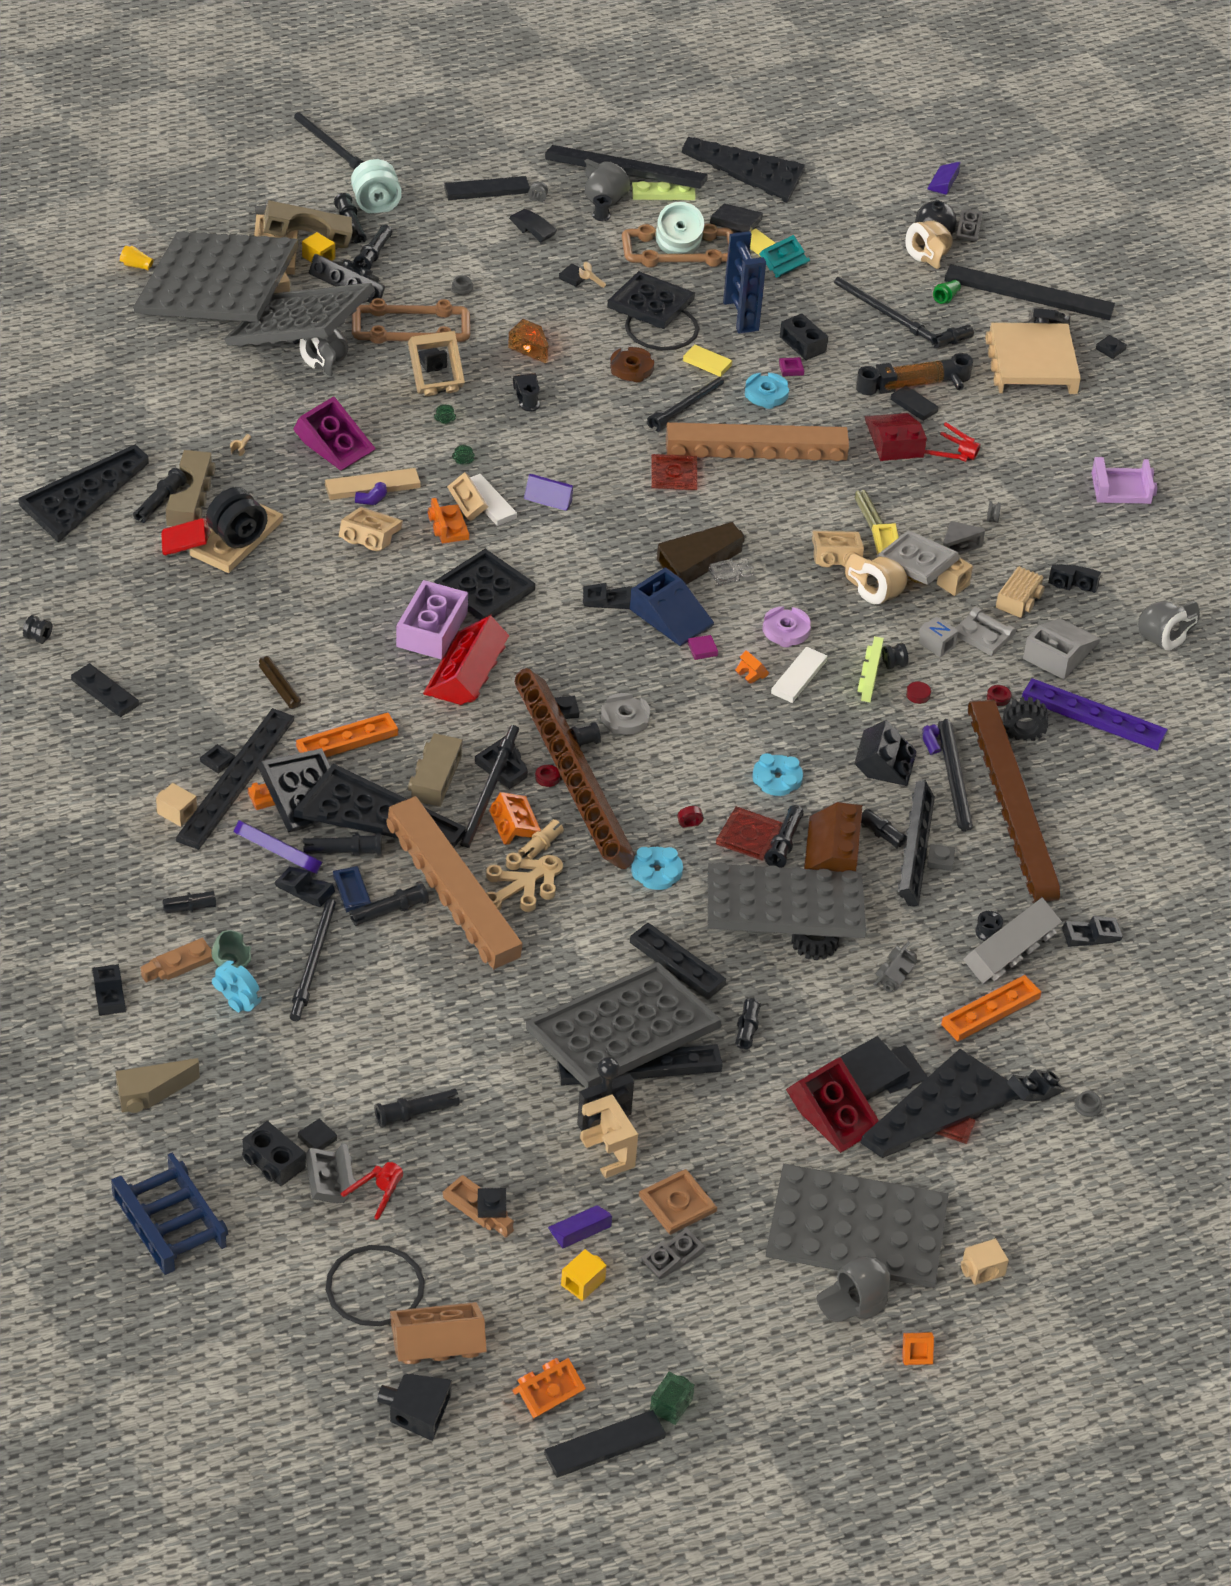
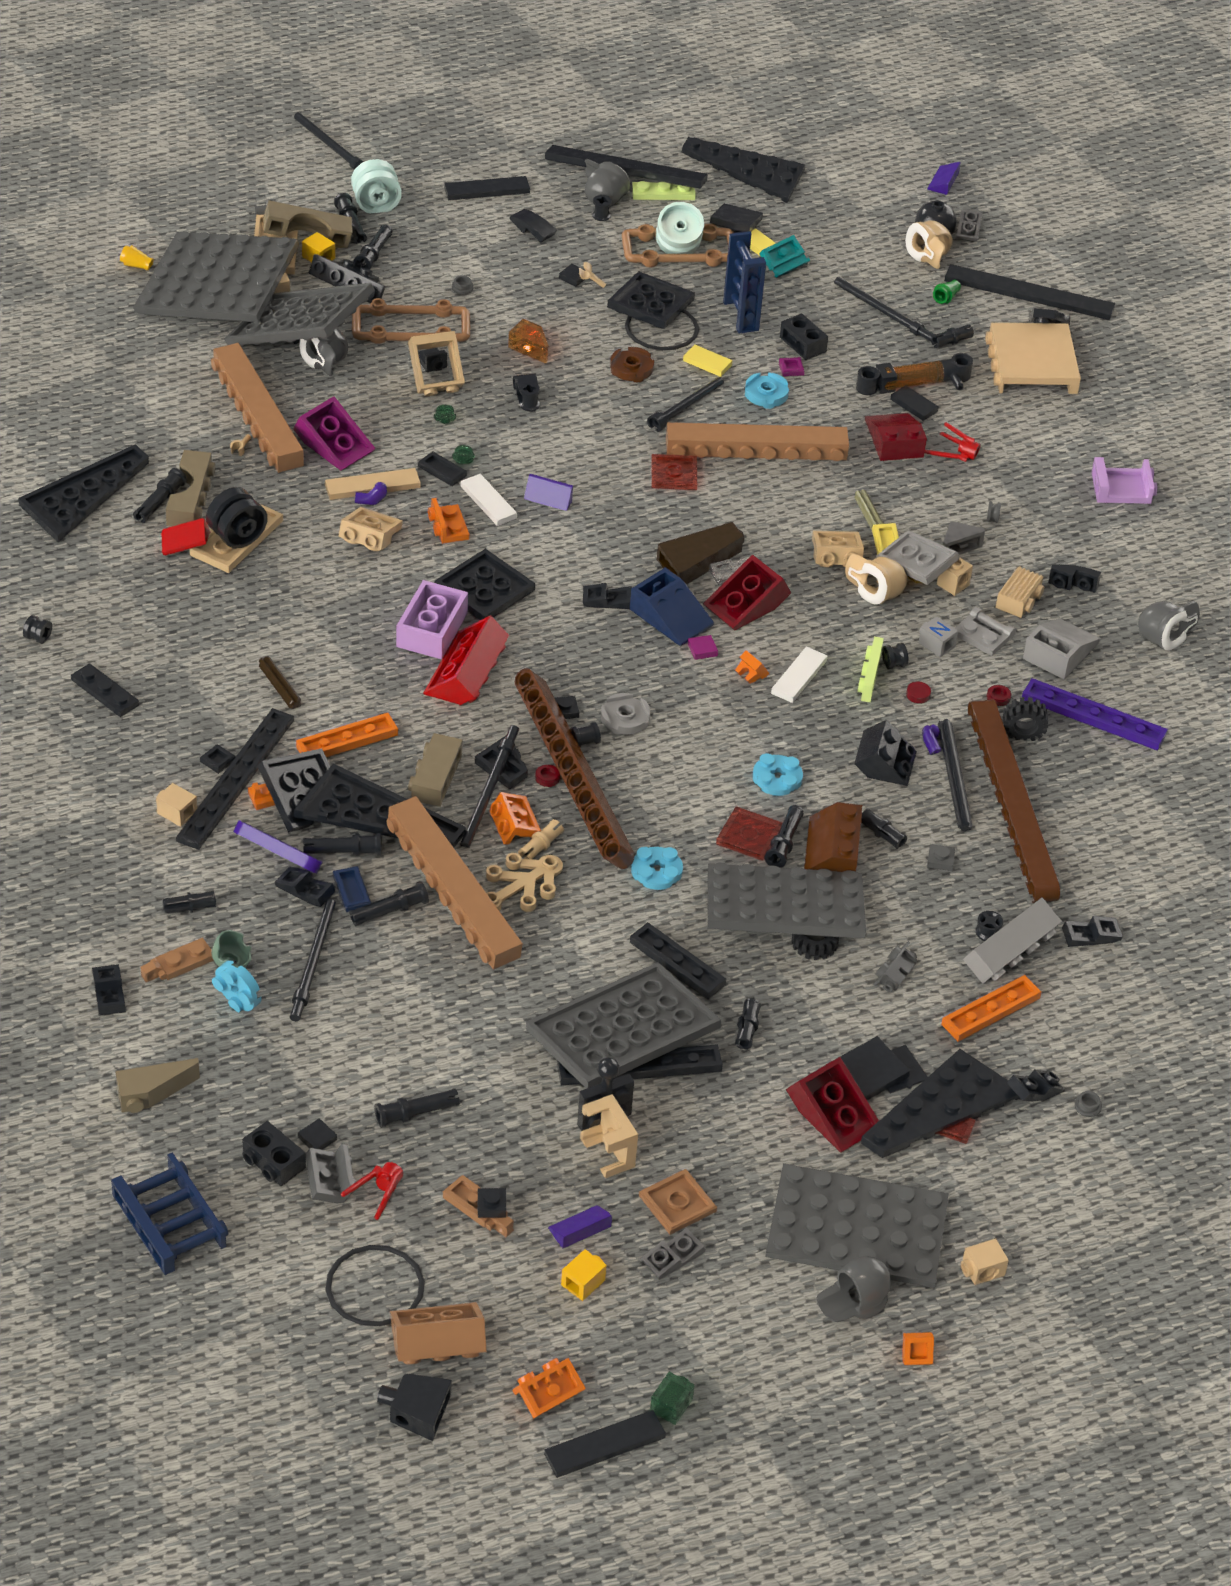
(257, 408): none -> medium nougat brick
(442, 468): none -> black tile
(467, 496): tan plate -> none
(539, 187): dark grey bush -> none
(690, 816): dark red tile -> none
(748, 594): none -> dark red slope
(786, 636): lavender plate -> none
(917, 844): black plate -> none
(1111, 346): black plate -> none

